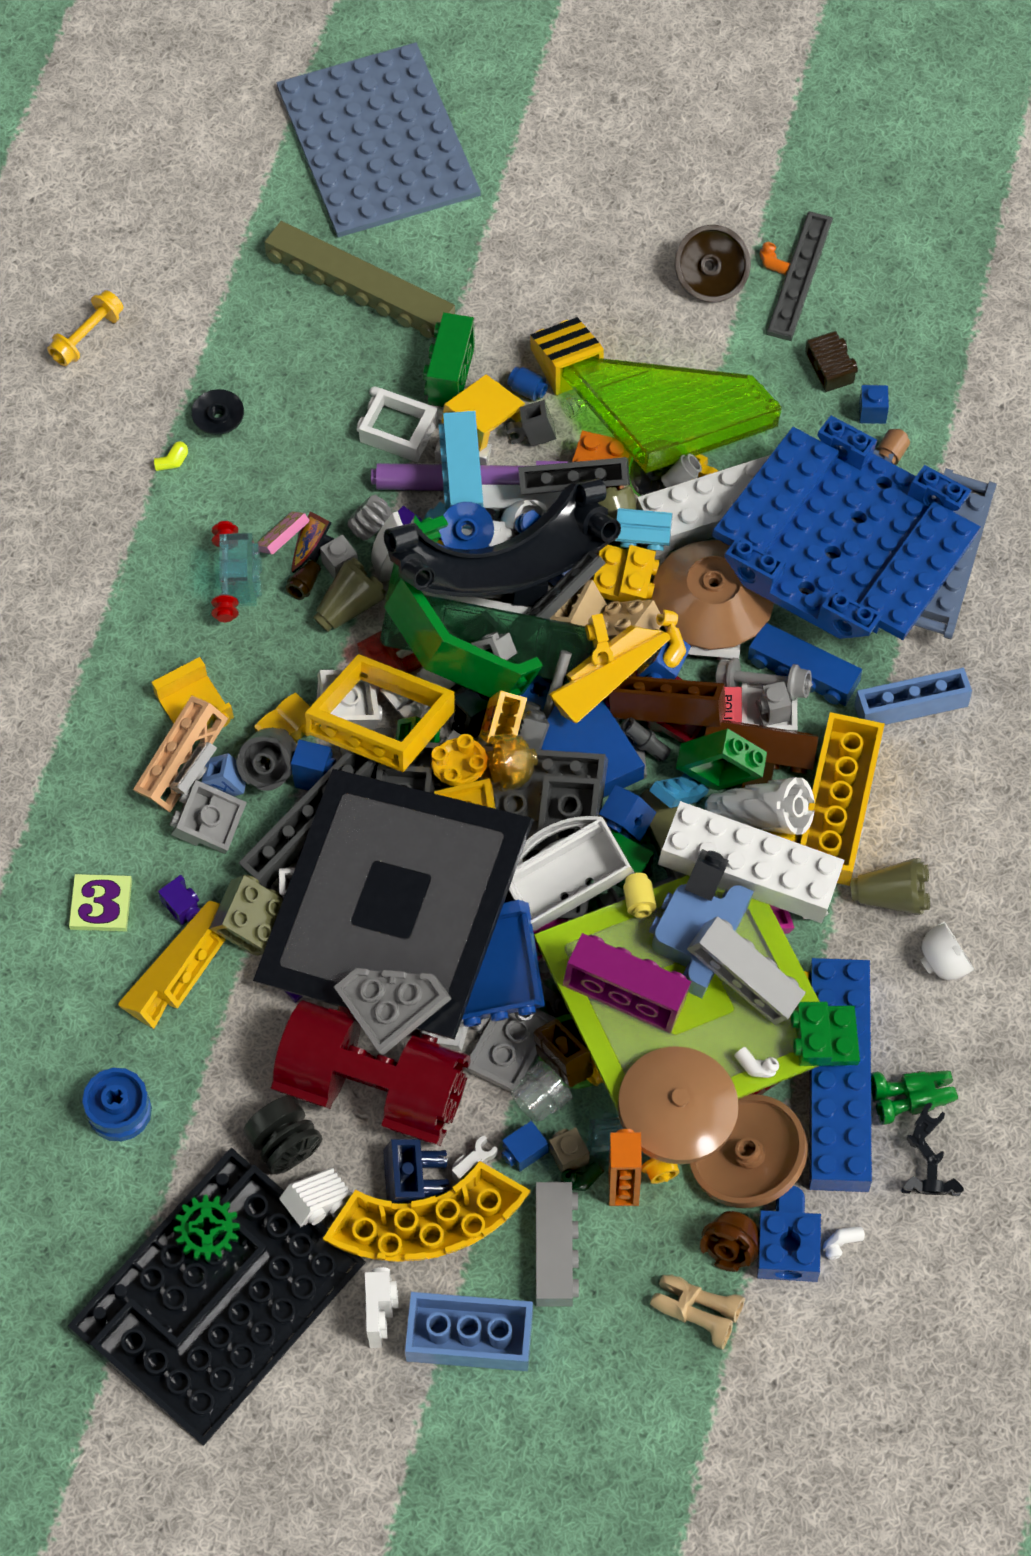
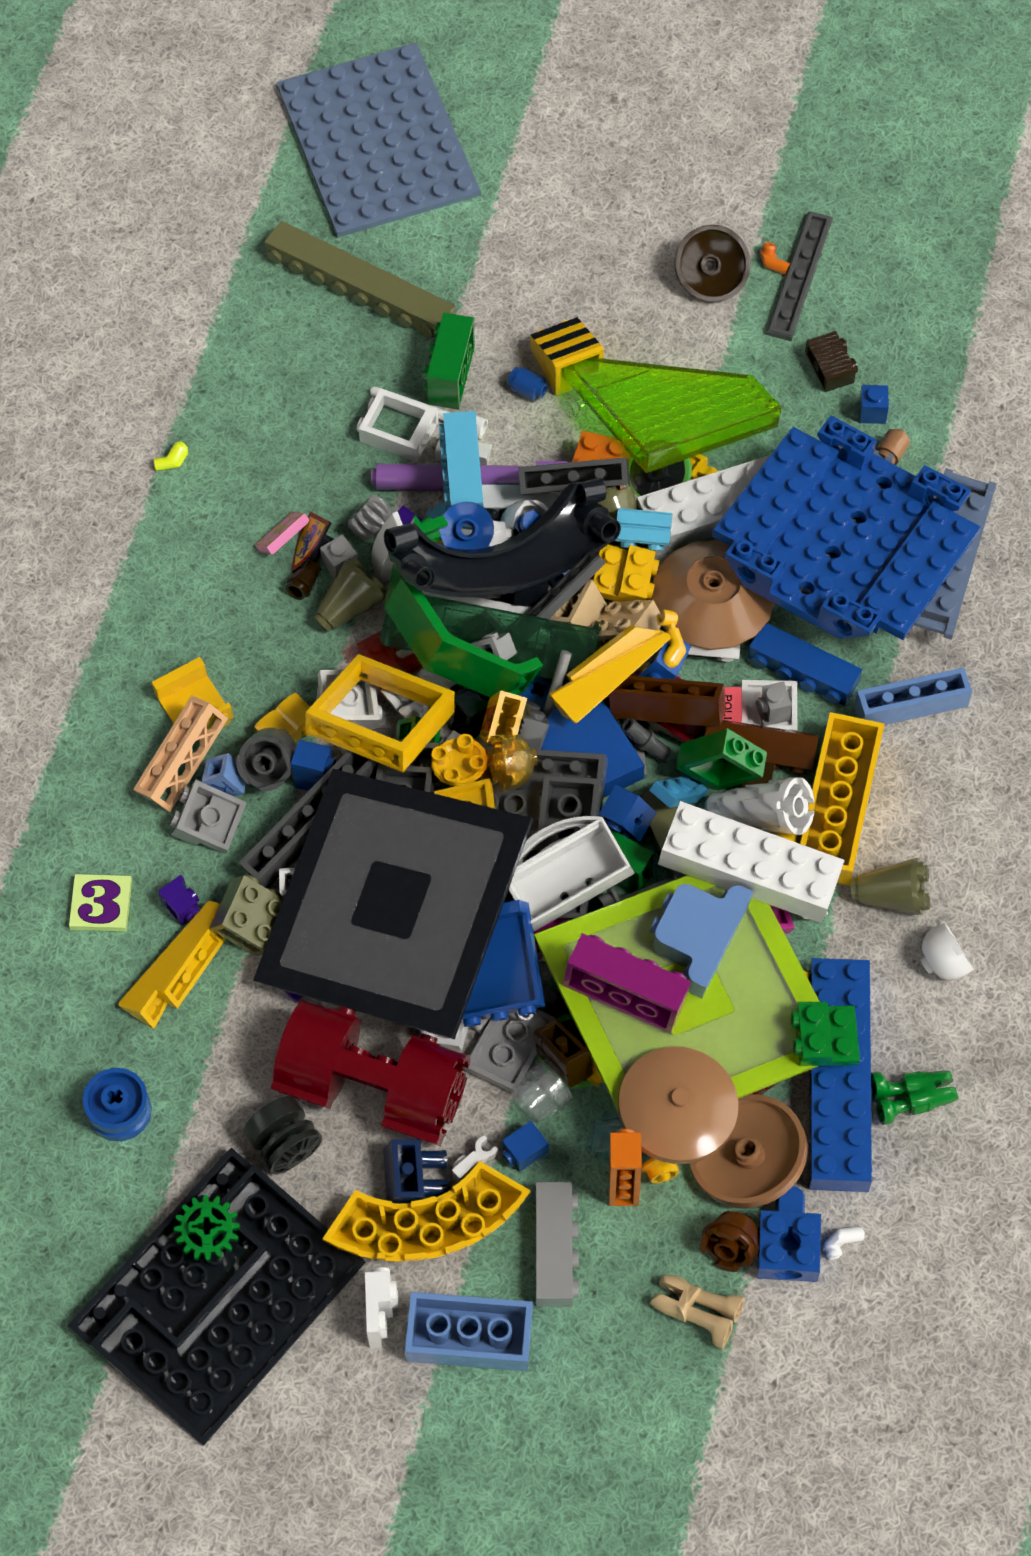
(64, 349): yellow piece -> none
(193, 768): light grey plate -> none
(214, 403): black dish -> none
(238, 571): clear light blue brick -> none
(316, 1197): white brick -> none
(391, 1002): light grey plate -> none
(491, 404): yellow panel -> none
(535, 423): dark grey brick -> none
(568, 1150): dark tan brick -> none
(582, 1180): dark green arm -> none
(597, 633): yellow plate -> none
(639, 895): light yellow brick -> none
(683, 470): light grey cone -> none
(706, 874): black brick -> none
(746, 970): brick -> none
(757, 1068): white arm -> none
(797, 683): light grey piece -> none
(930, 1185): black piece -> none

